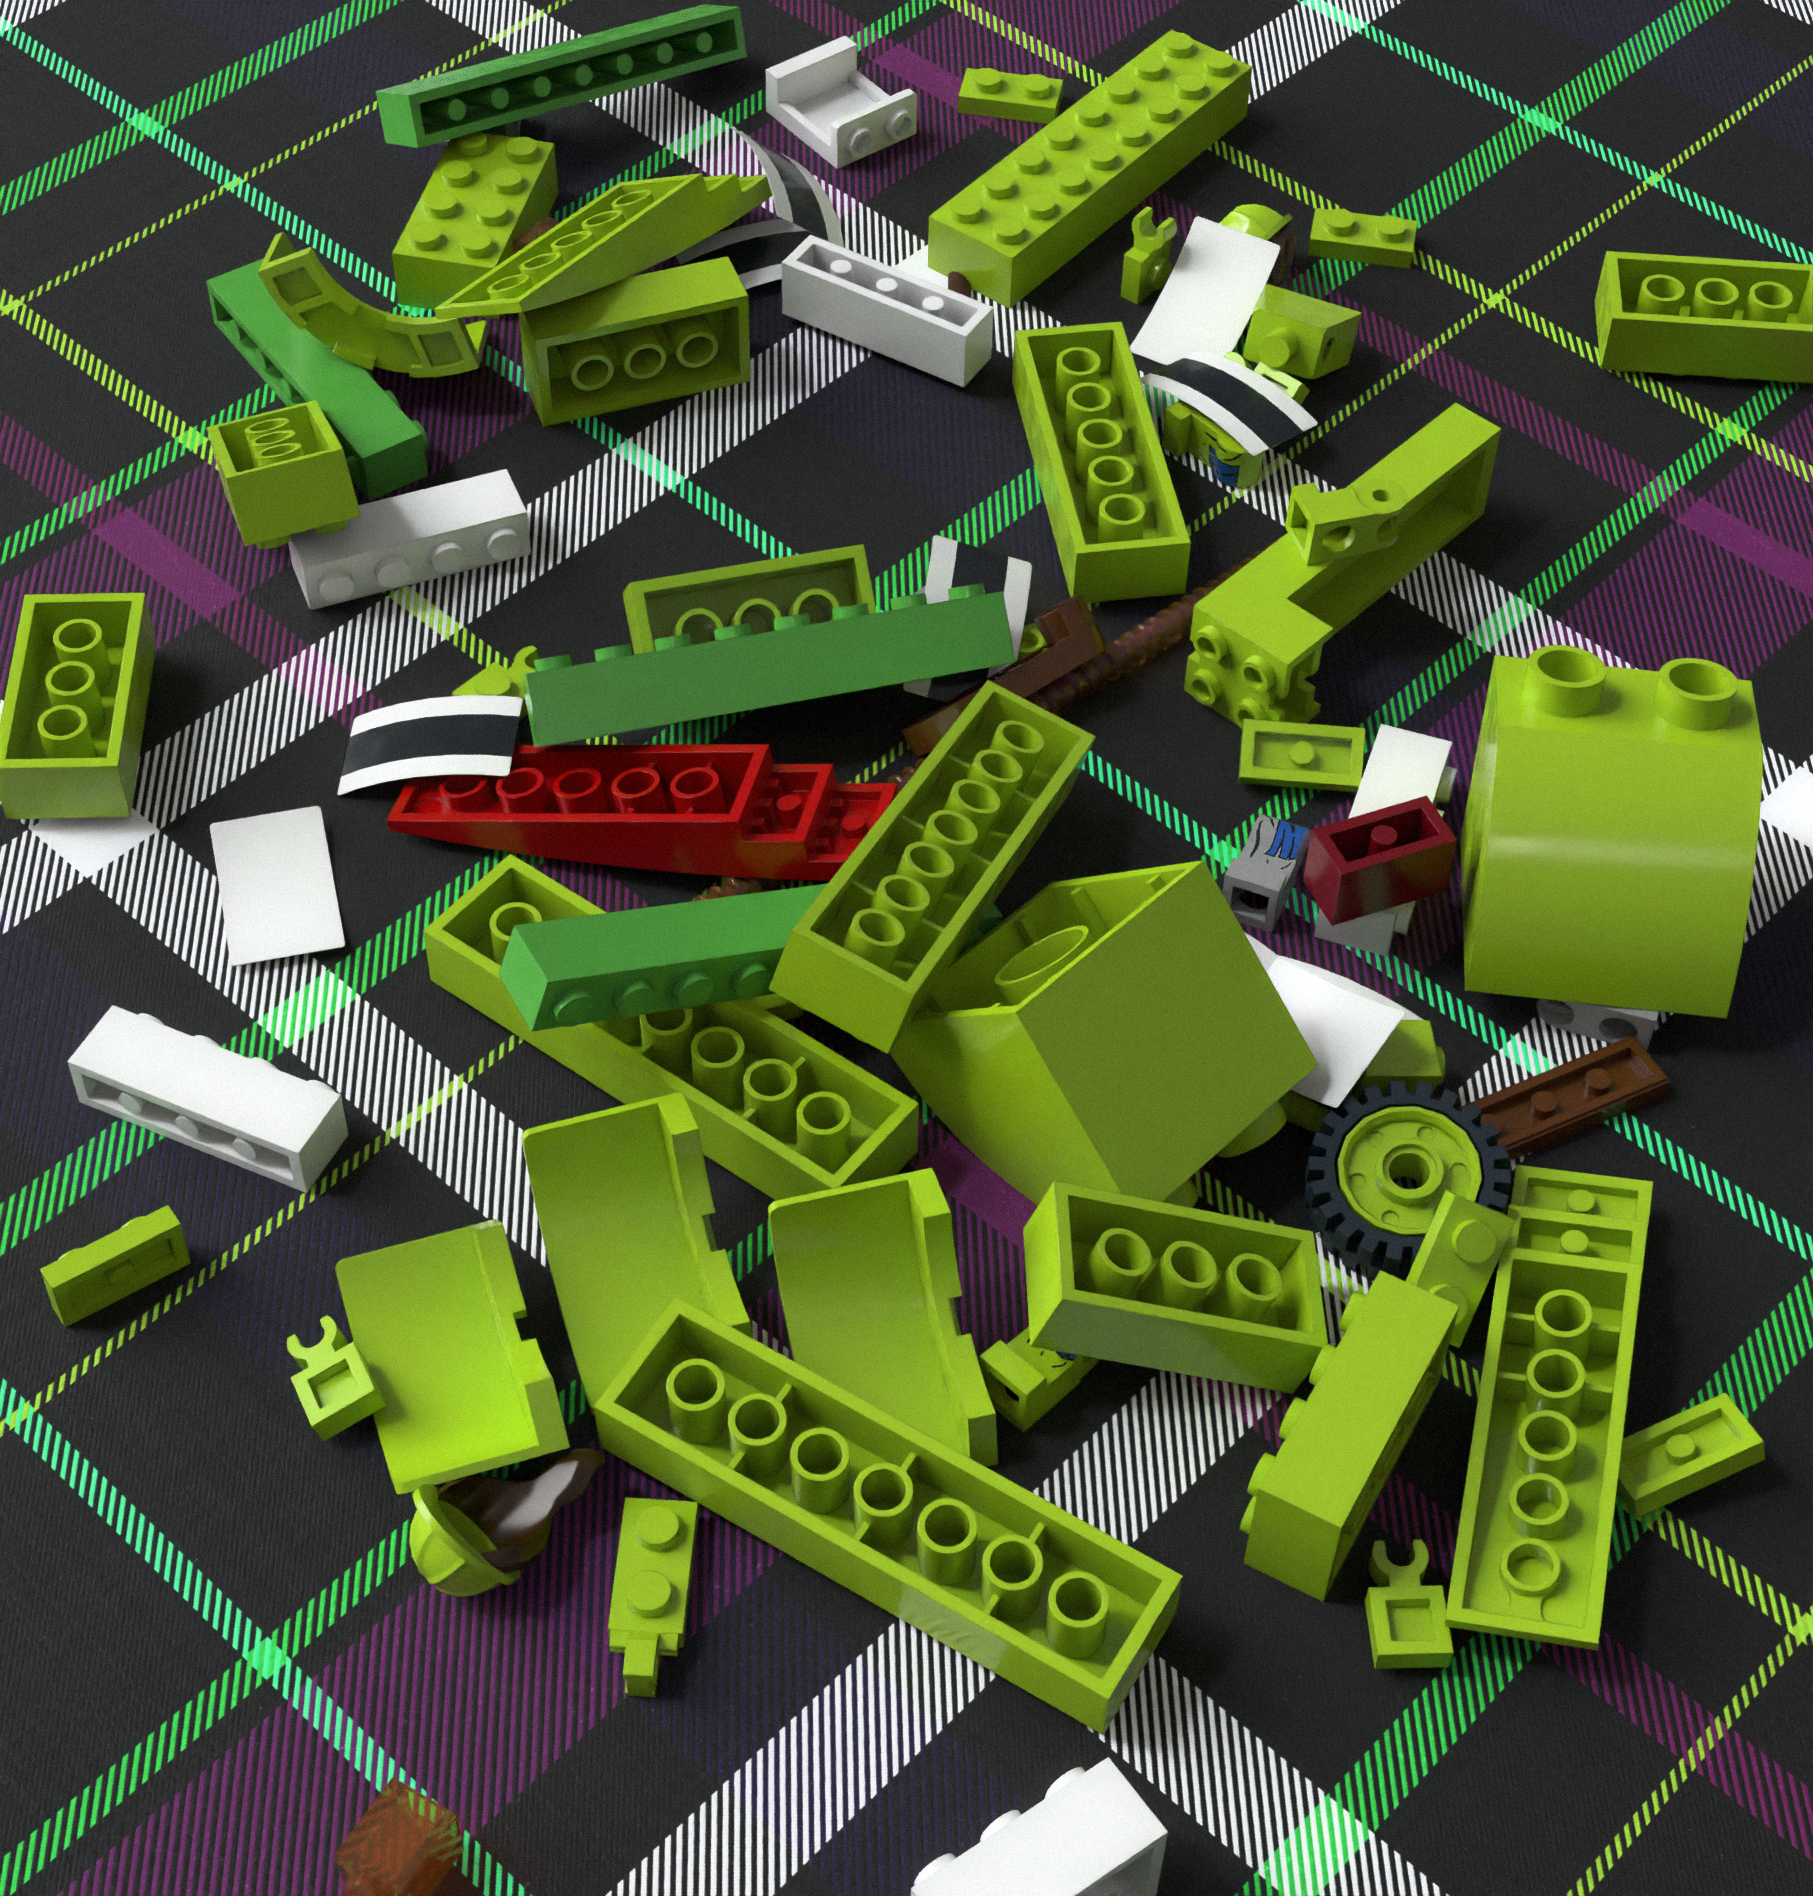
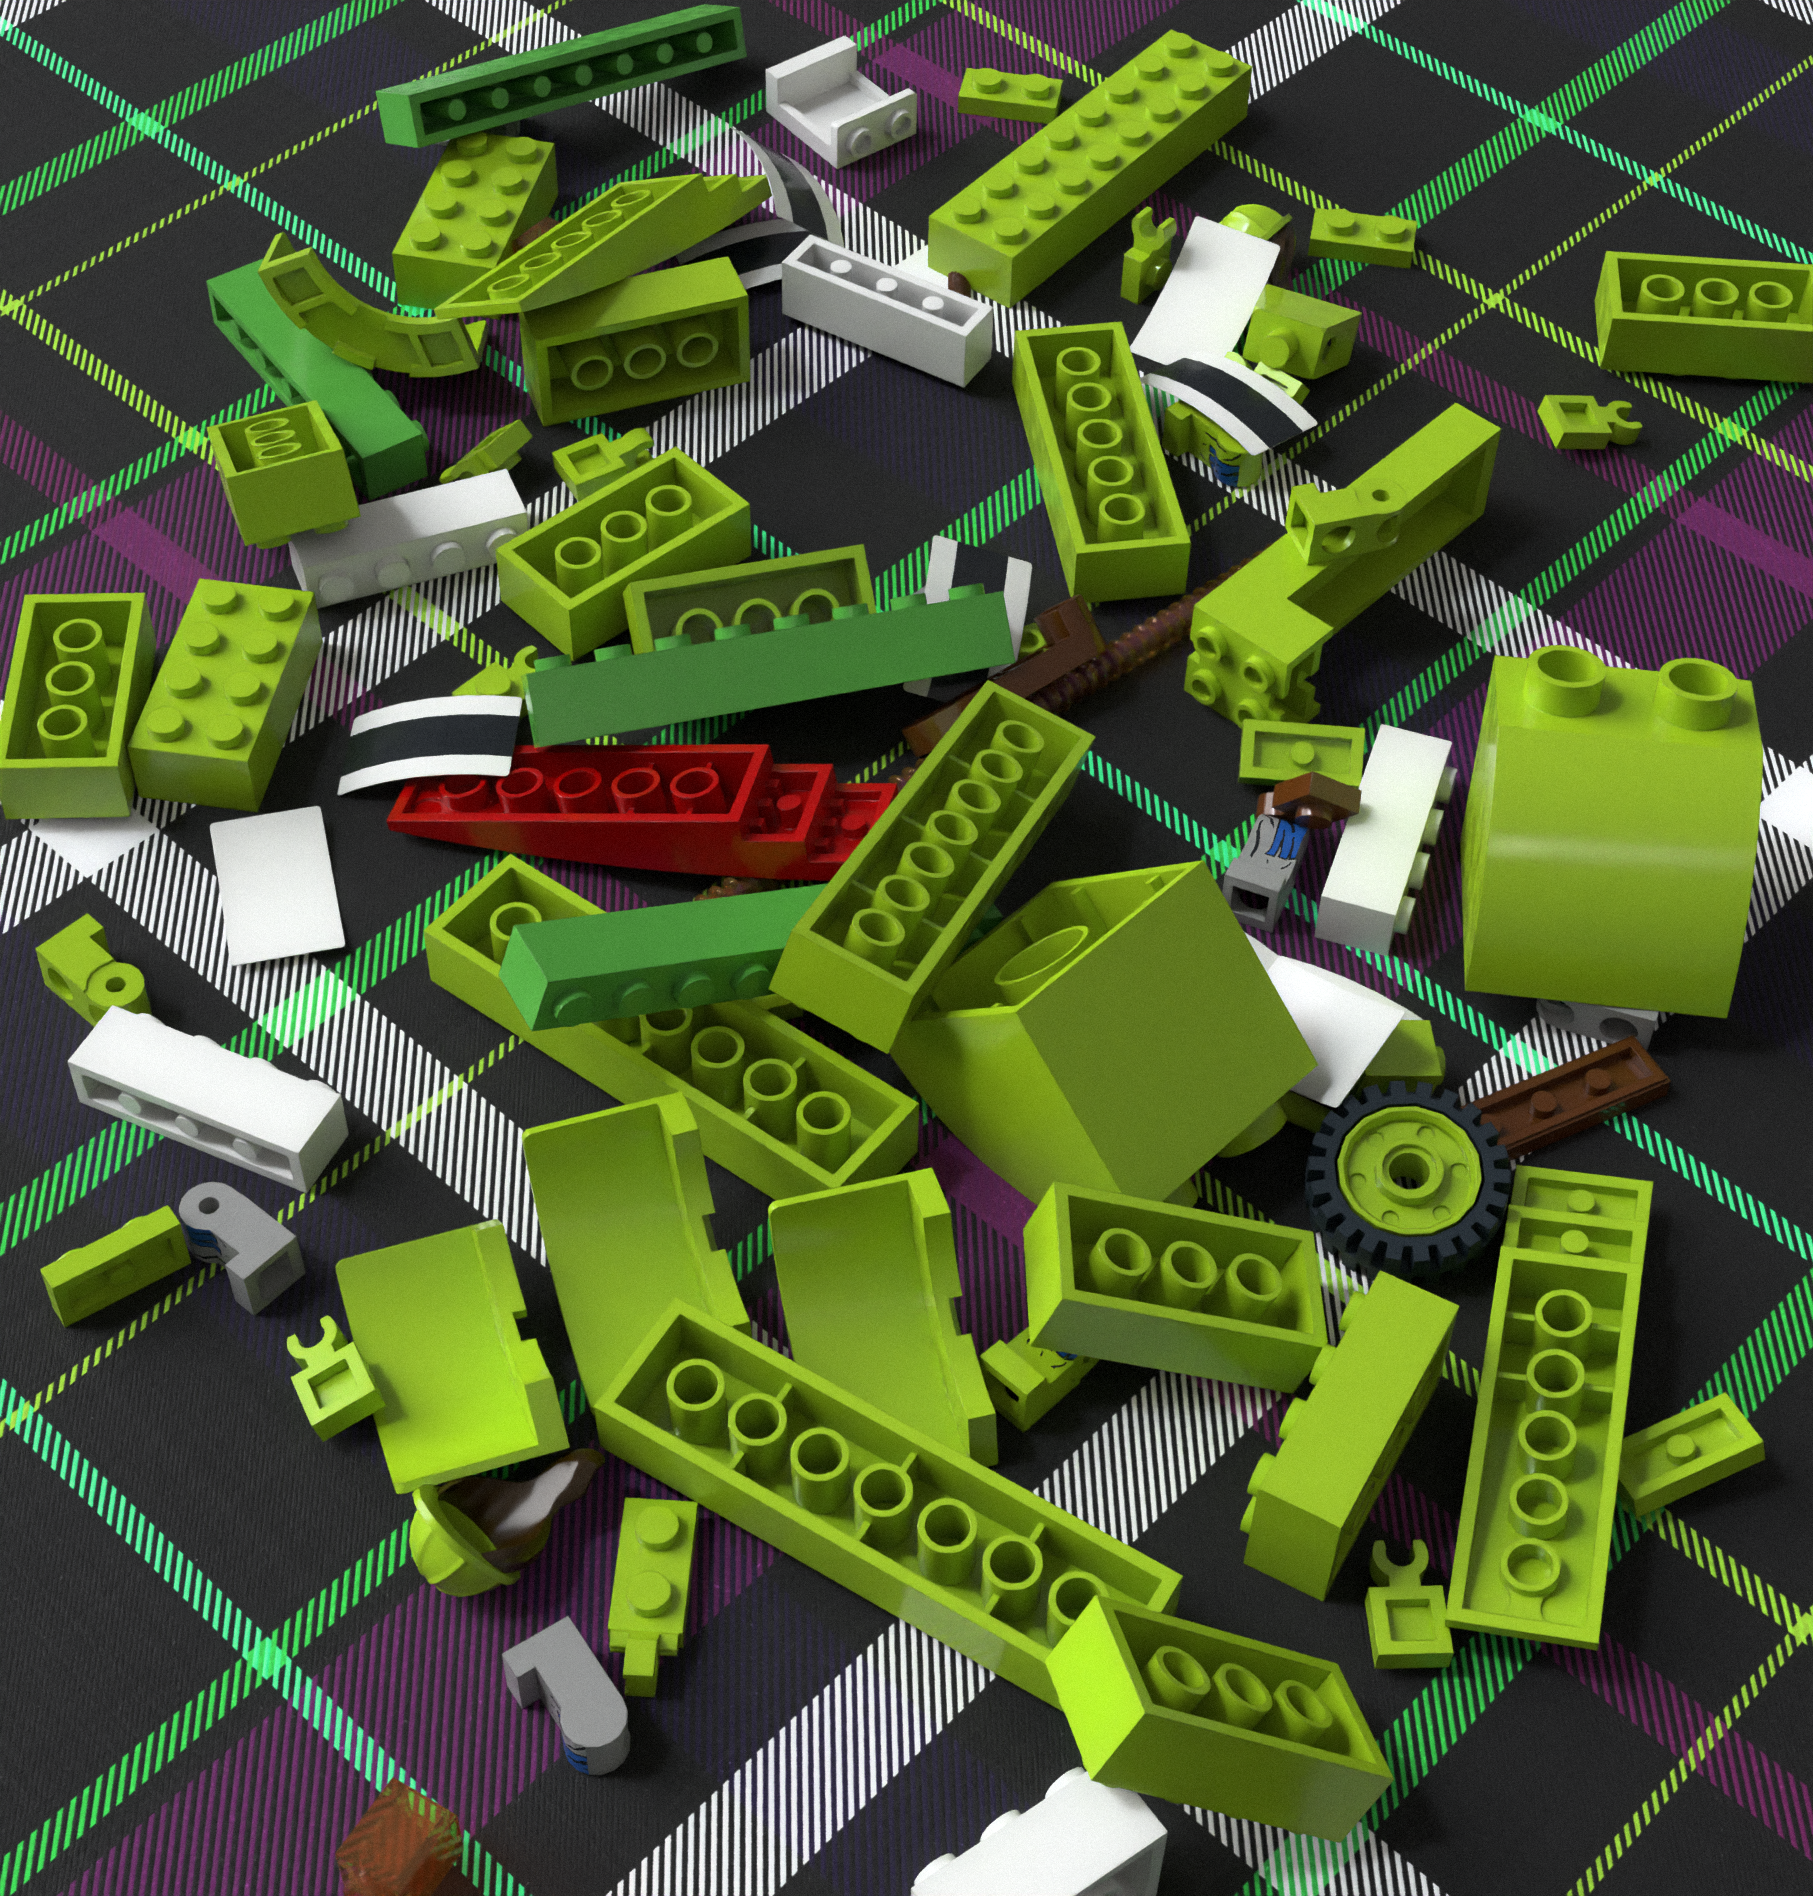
(86, 976): none -> lime leg
(226, 695): none -> lime brick
(243, 1239): none -> light grey leg
(492, 454): none -> lime plate
(576, 1692): none -> light grey leg
(597, 462): none -> lime plate
(643, 526): none -> lime brick
(1216, 1721): none -> lime brick
(1310, 801): none -> reddish brown plate
(1379, 860): dark red brick -> none
(1460, 1255): lime plate -> none
(1582, 424): none -> lime plate

